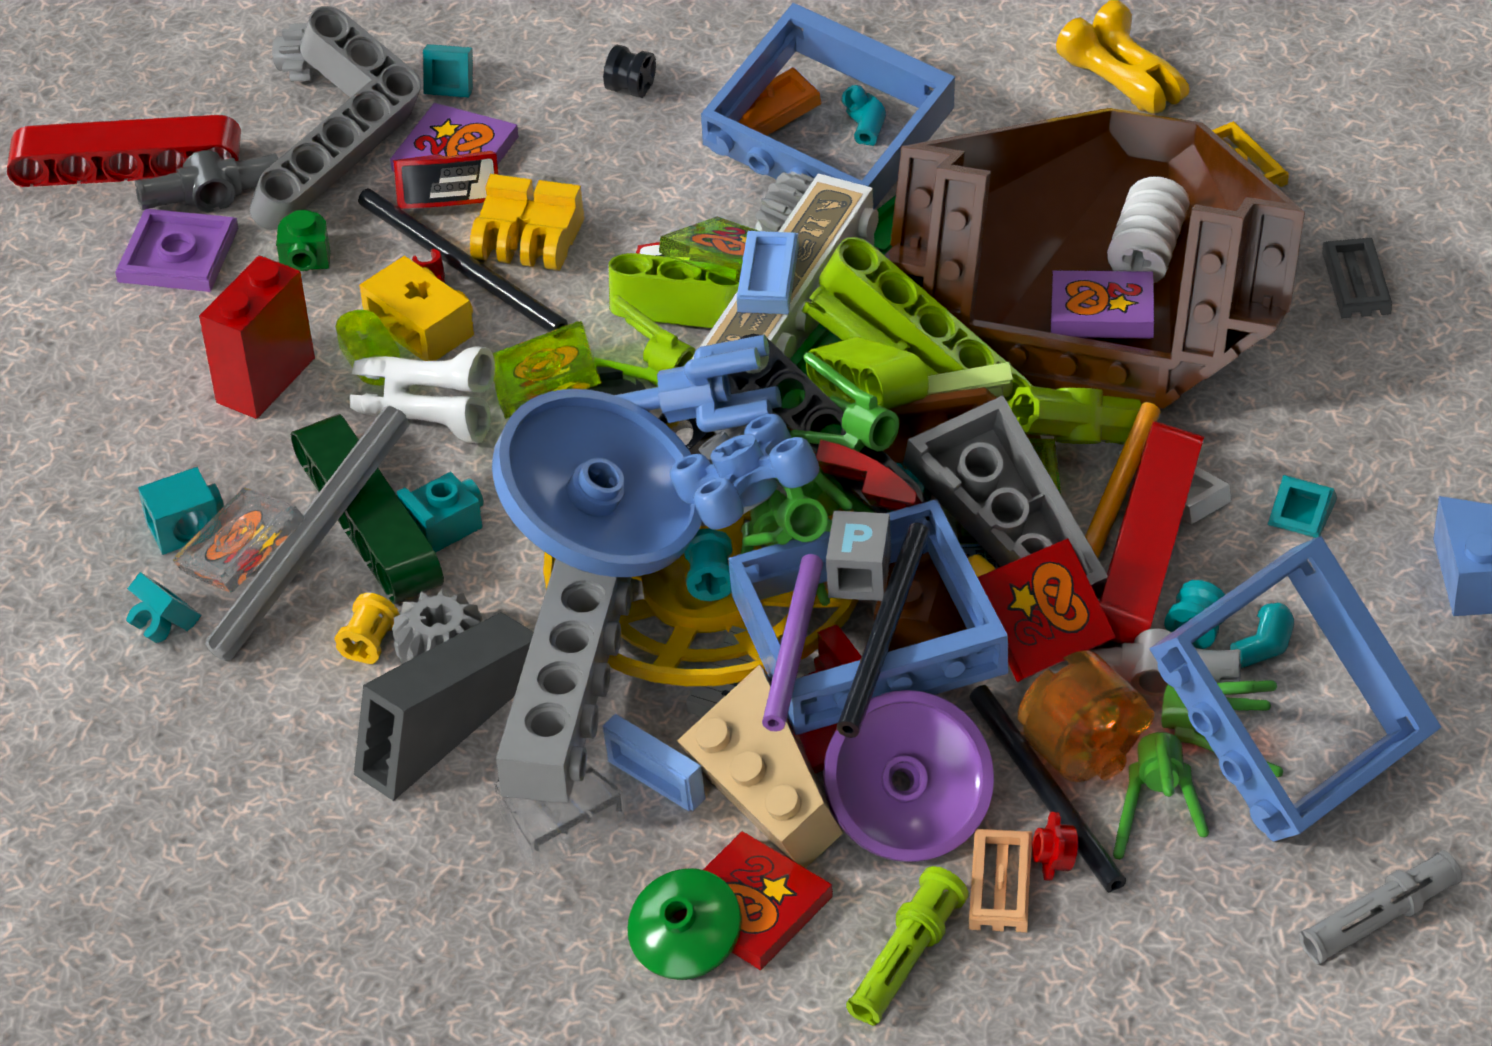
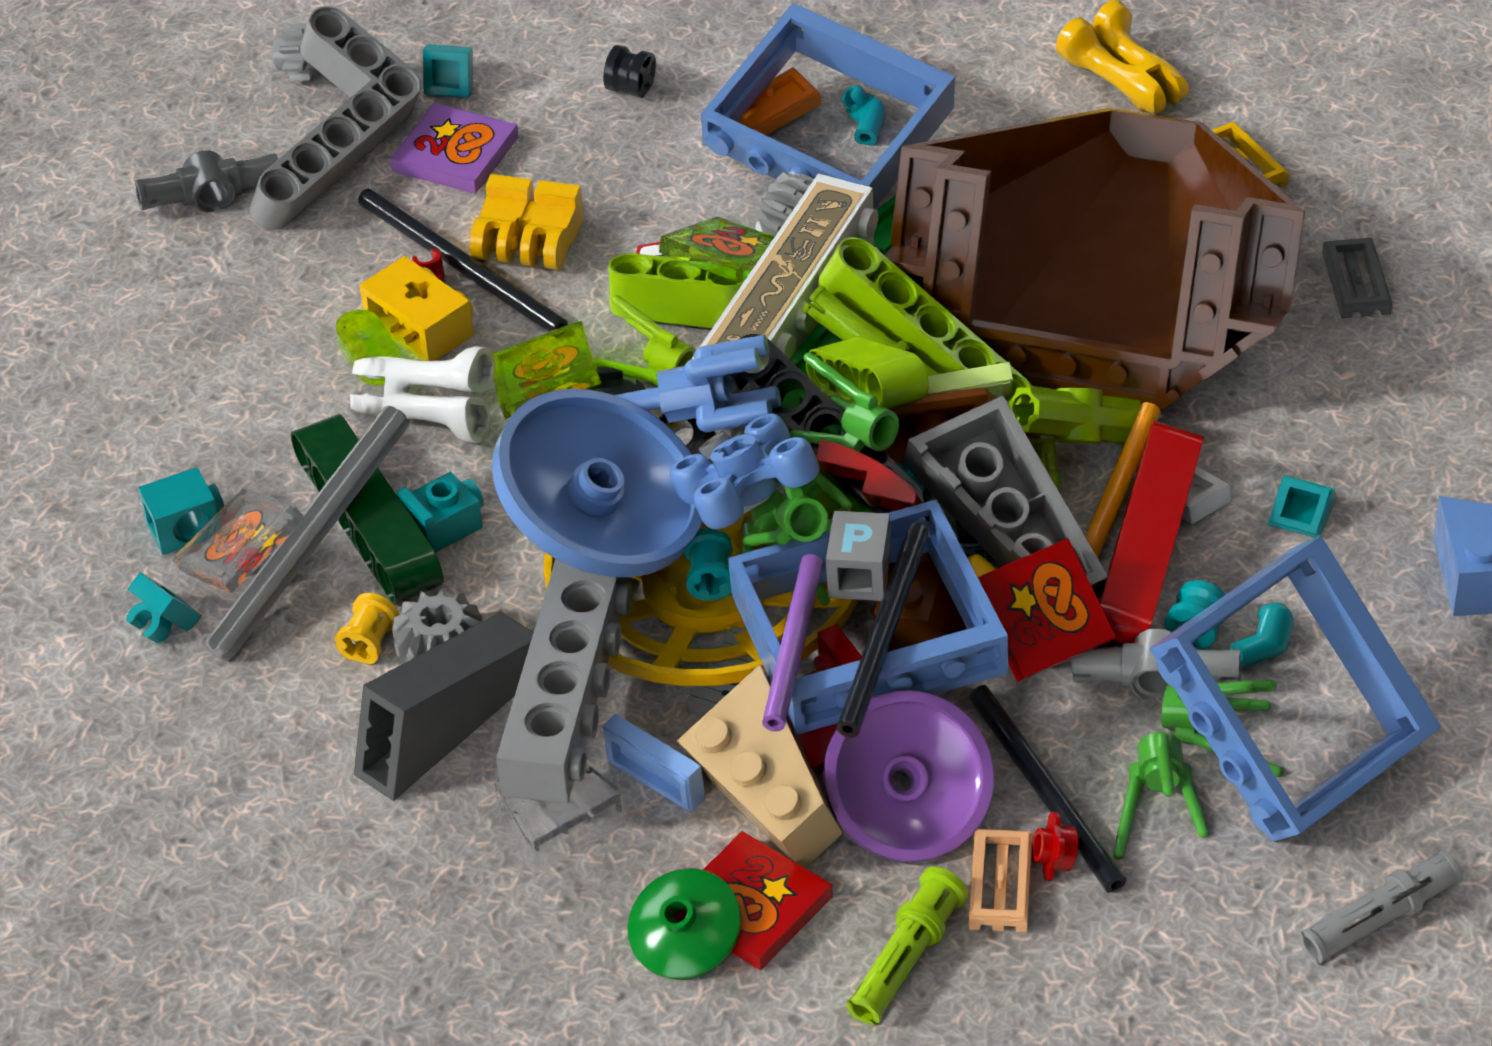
(116, 149): red beam -> none
(177, 250): medium lavender tile -> none
(257, 336): red brick -> none
(303, 233): green plate -> none
(443, 179): slope -> none
(767, 272): light blue tile -> none
(1084, 718): clear orange brick -> none
(1103, 304): medium lavender tile -> none
(1149, 227): white piece -> none

